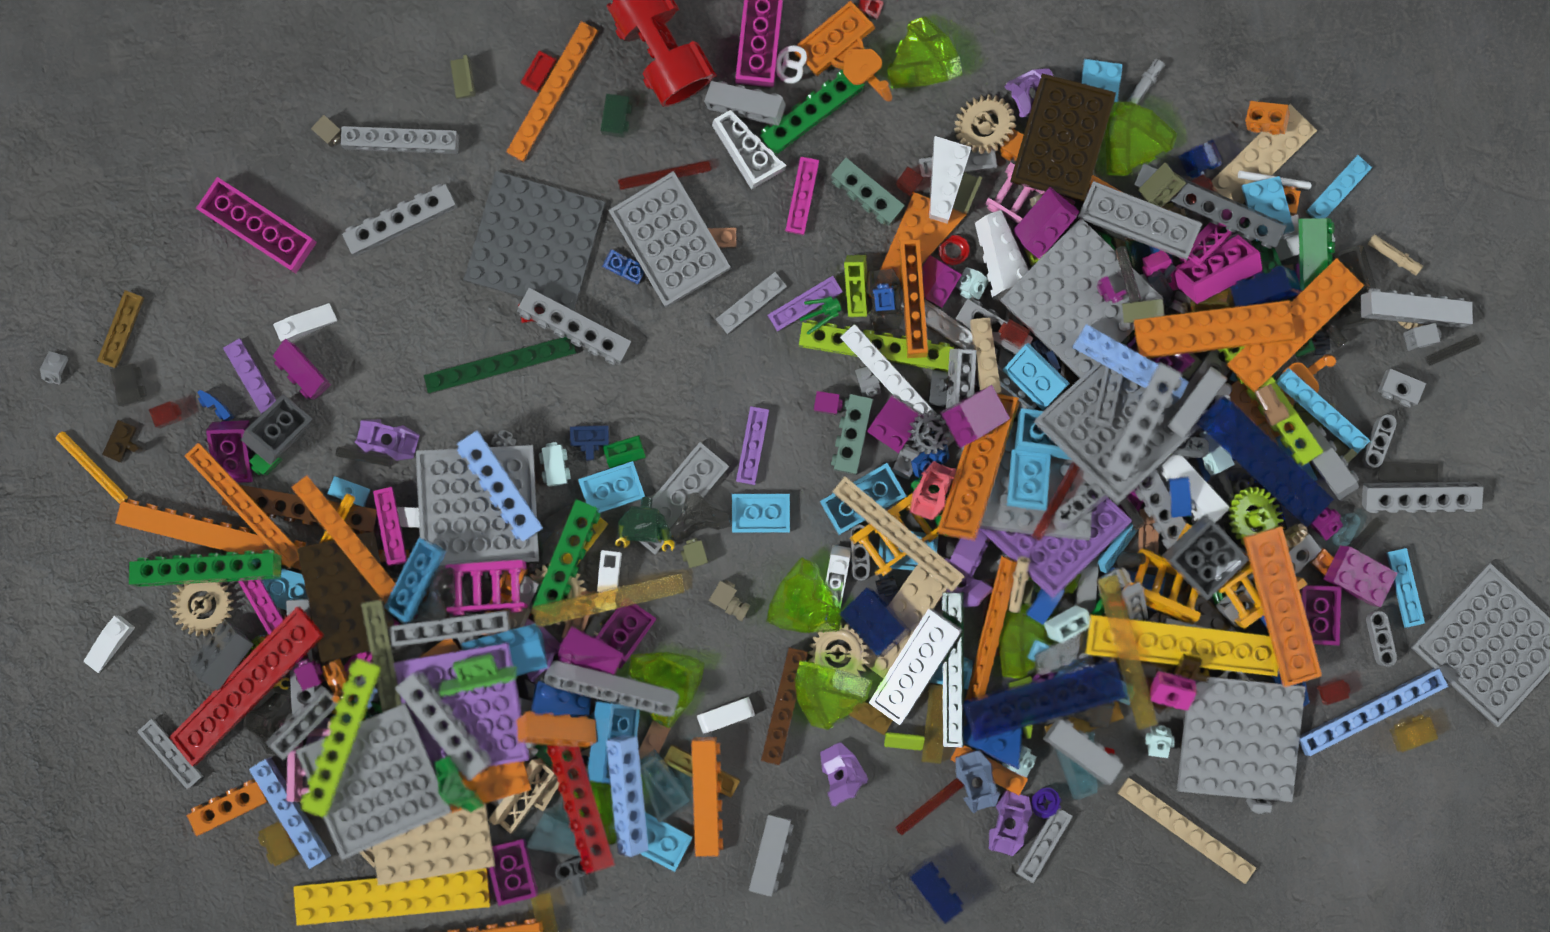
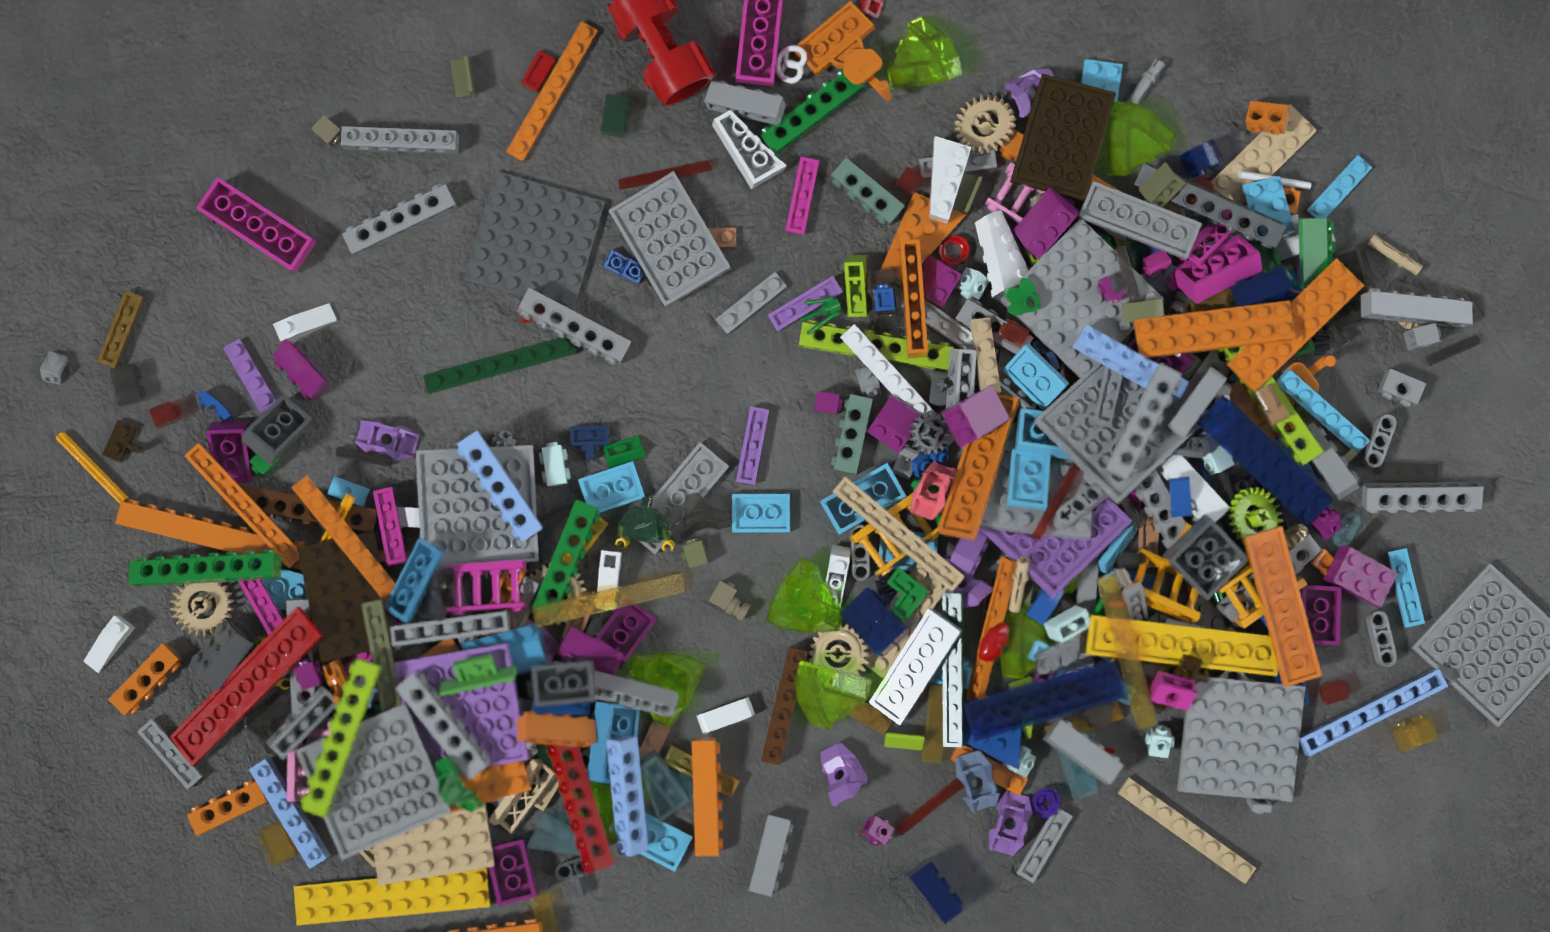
(121, 698): none -> orange brick
(564, 683): none -> dark grey brick
(877, 831): none -> magenta brick
(912, 594): none -> green plate
(994, 642): none -> red arm
(1019, 296): none -> green plate

